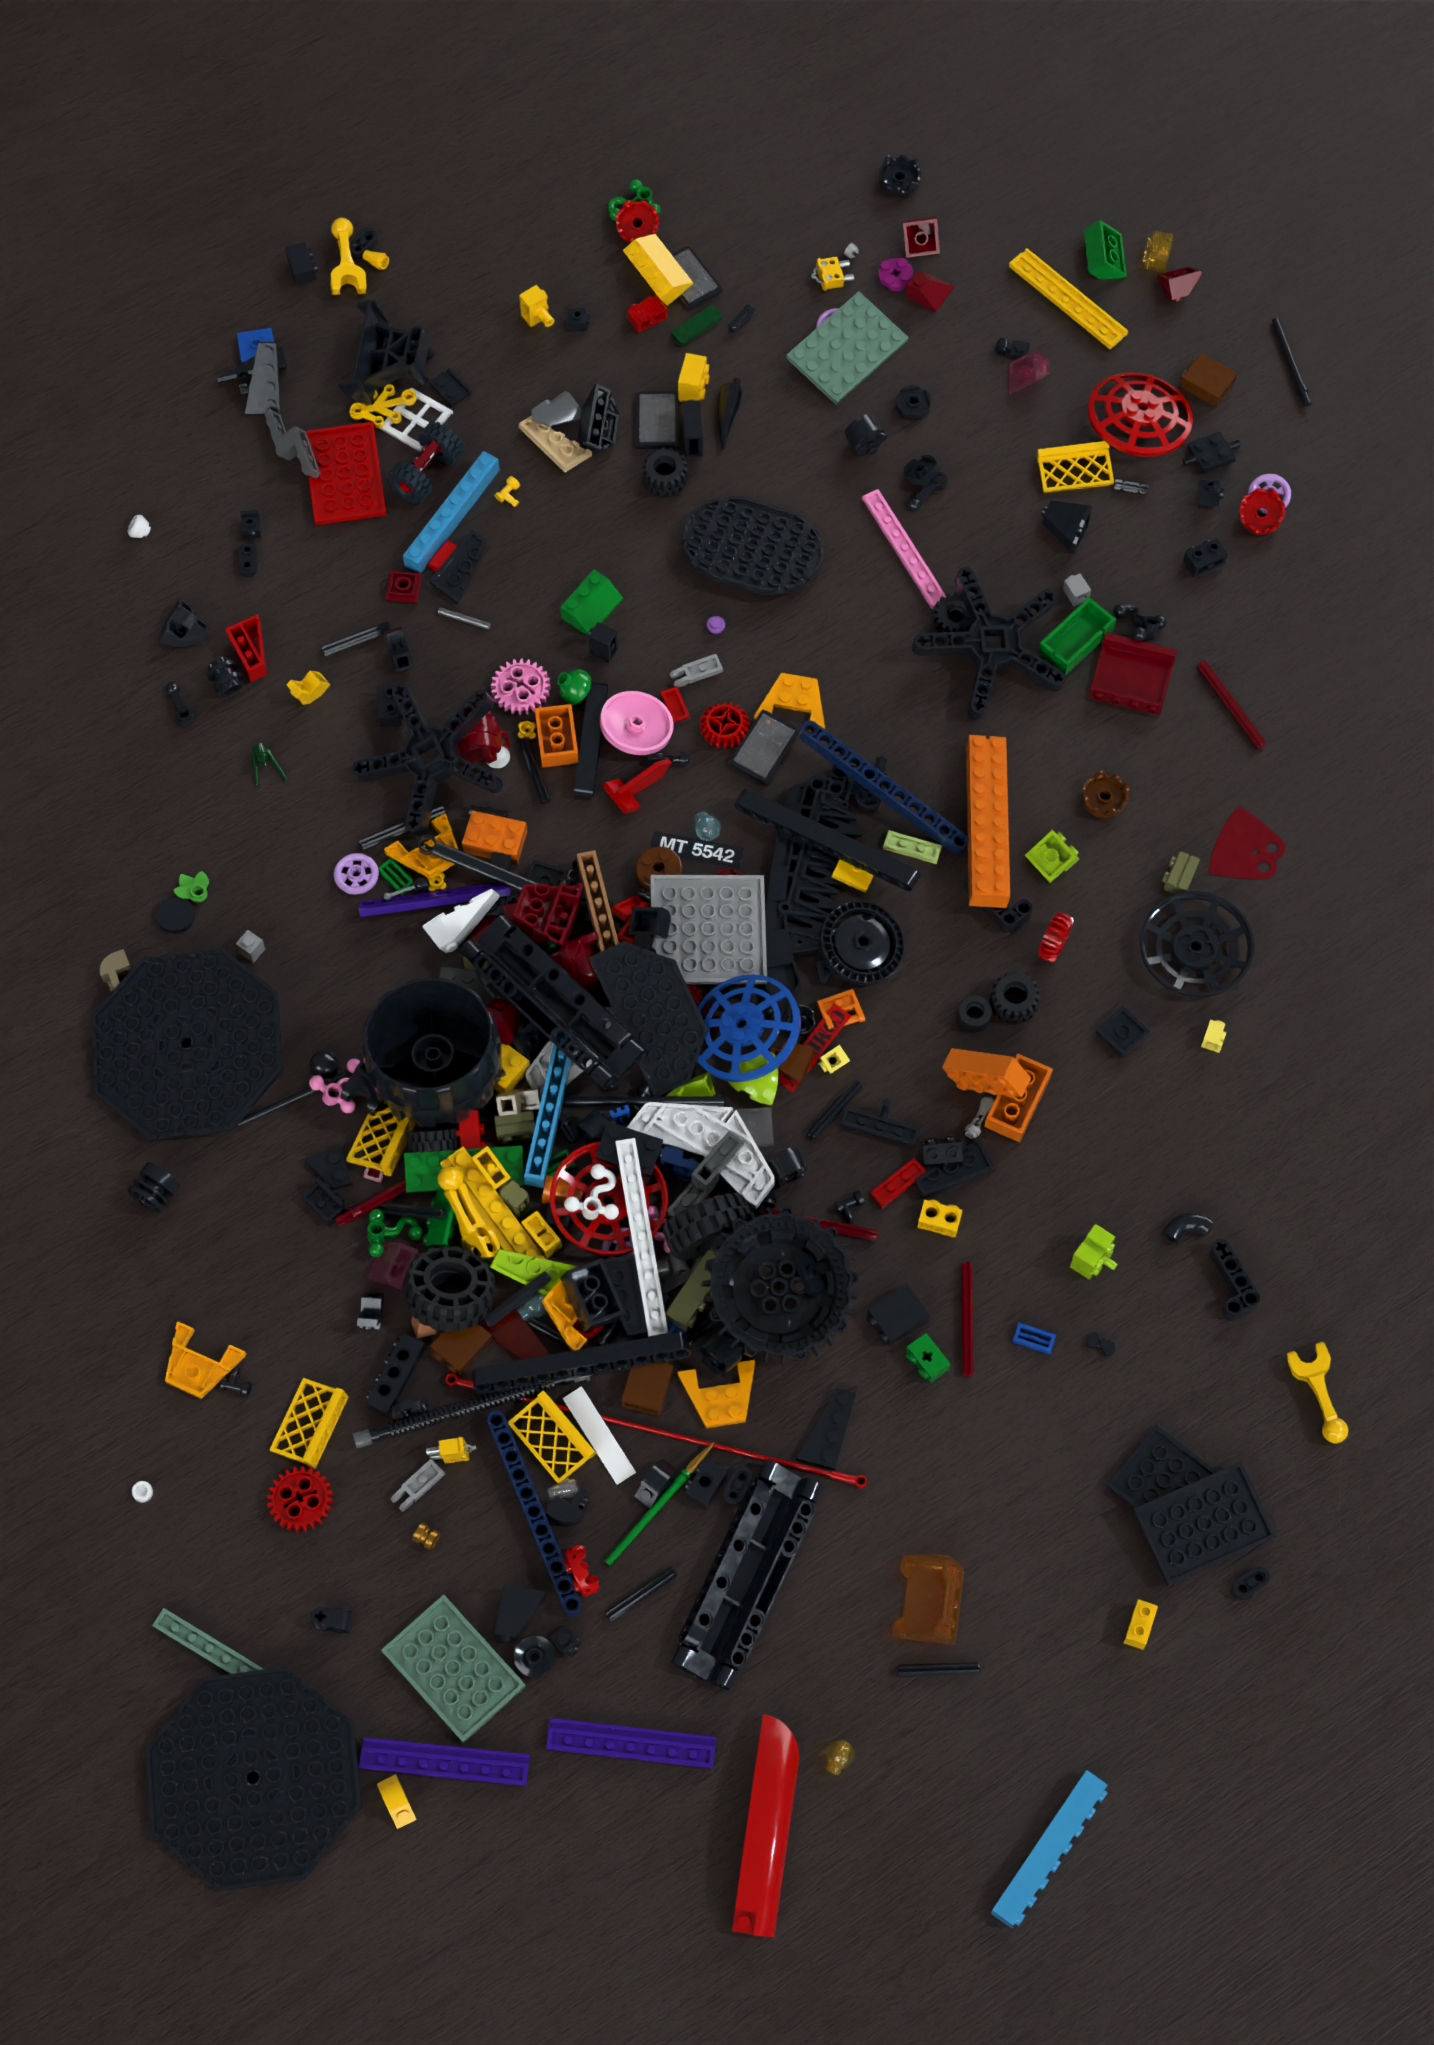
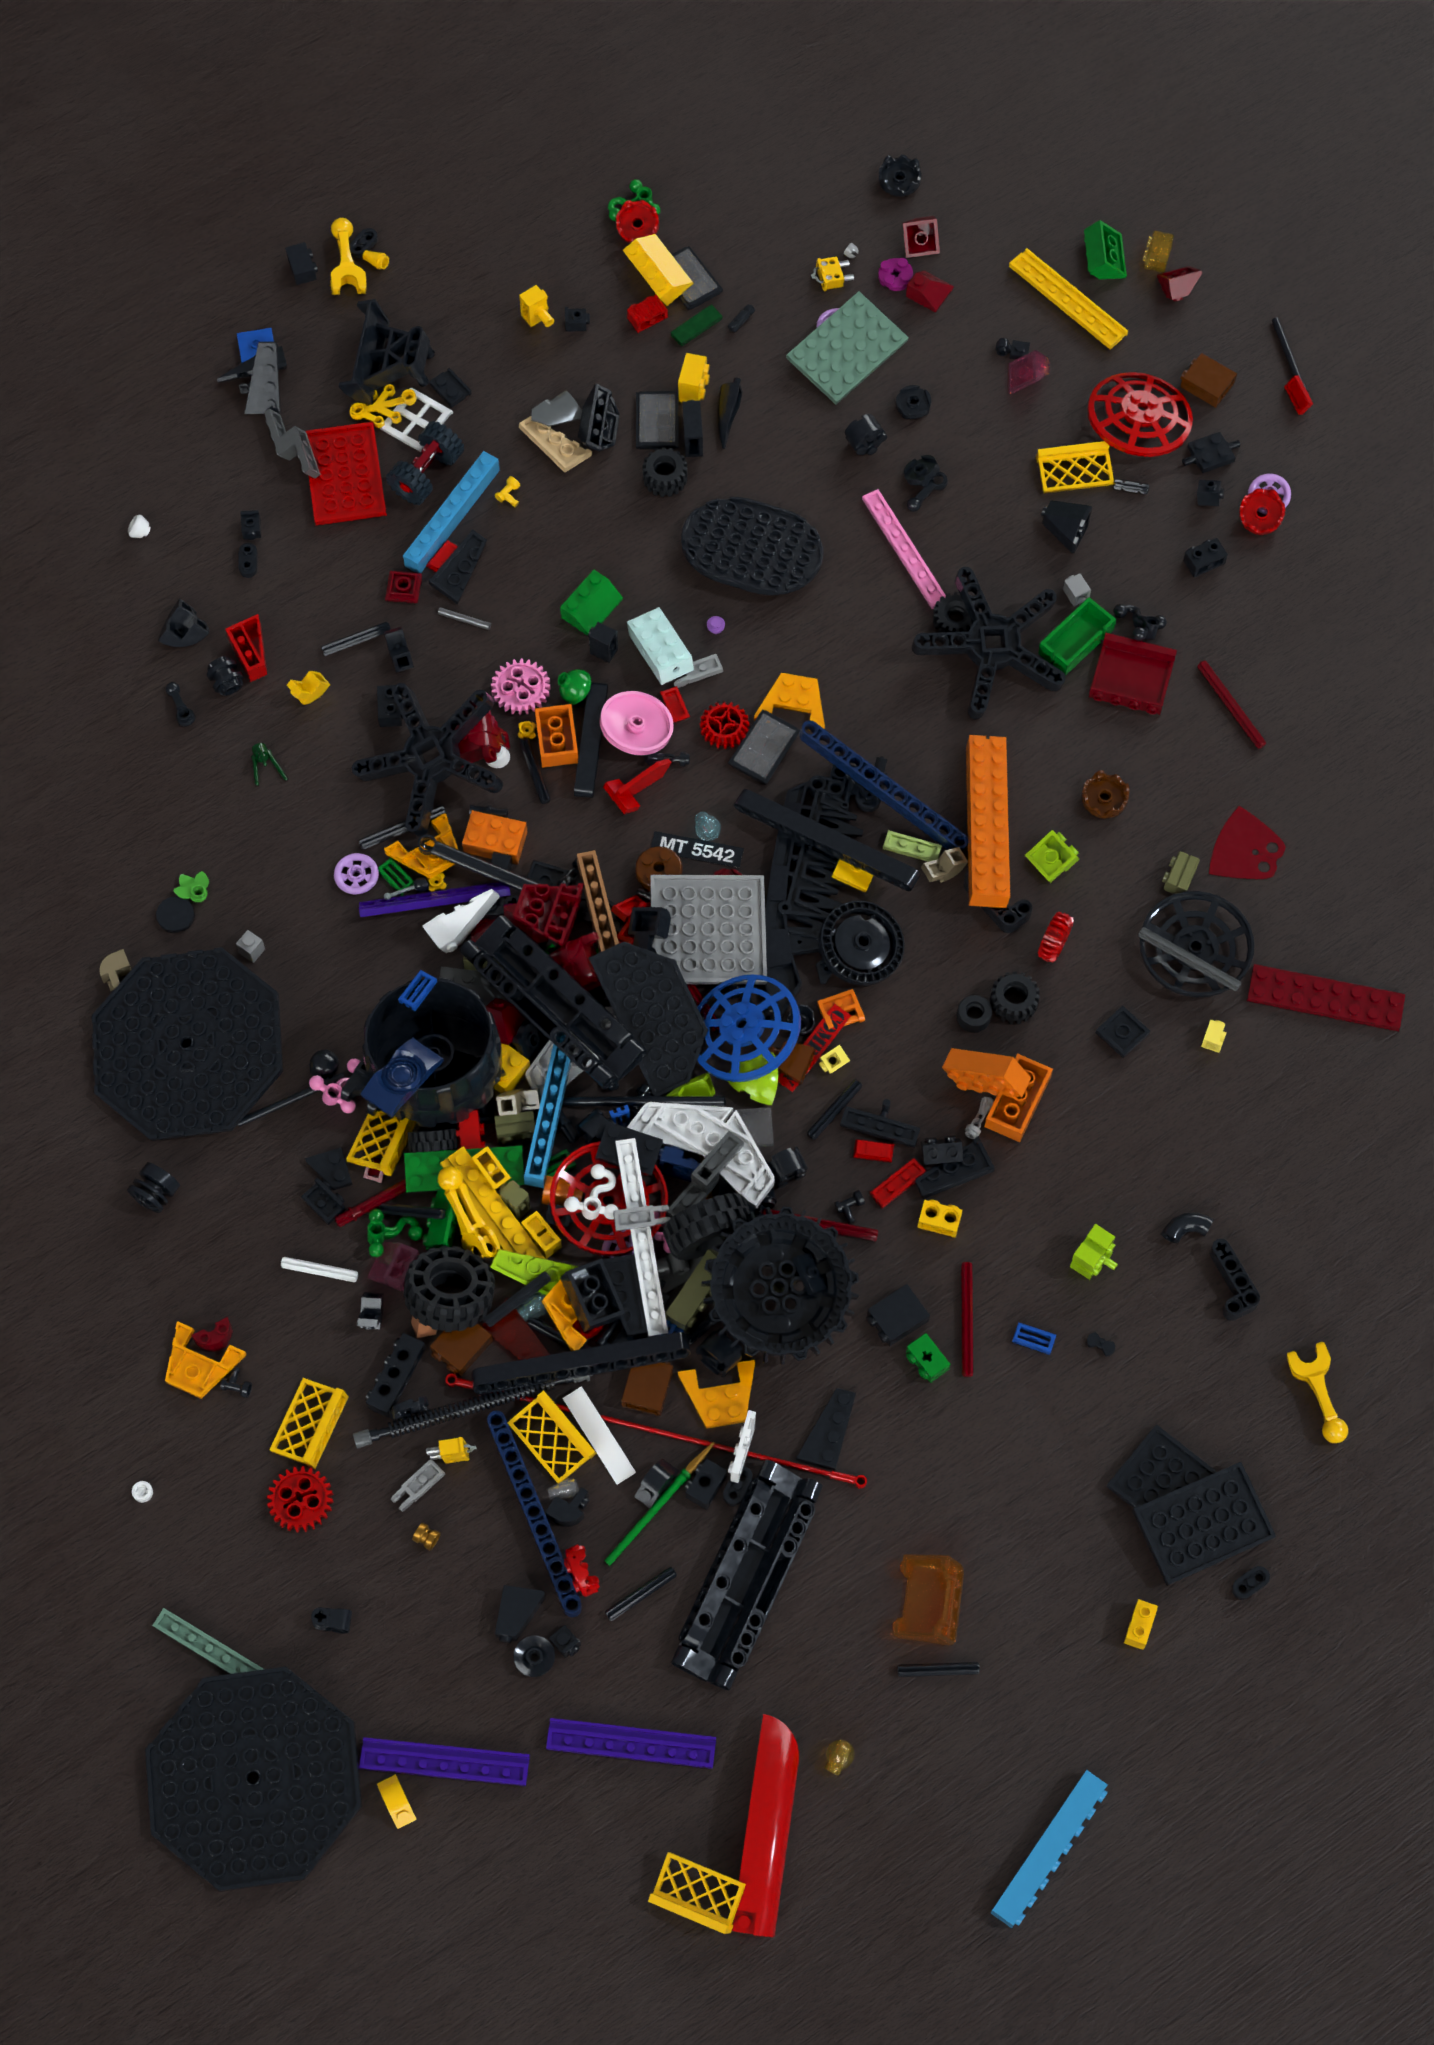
(216, 1339): none -> dark red cylinder
(319, 1269): none -> white axle
(401, 1076): none -> dark blue slope
(414, 1005): none -> blue tile
(453, 1668): sand green plate -> none
(639, 1217): none -> light grey hinge
(660, 645): none -> light aqua brick
(691, 1911): none -> yellow fence
(741, 1449): none -> white wing
(873, 1150): none -> red tile
(946, 867): none -> dark tan brick
(1189, 959): none -> dark grey axle
(1298, 395): none -> red tile
(1326, 997): none -> dark red plate

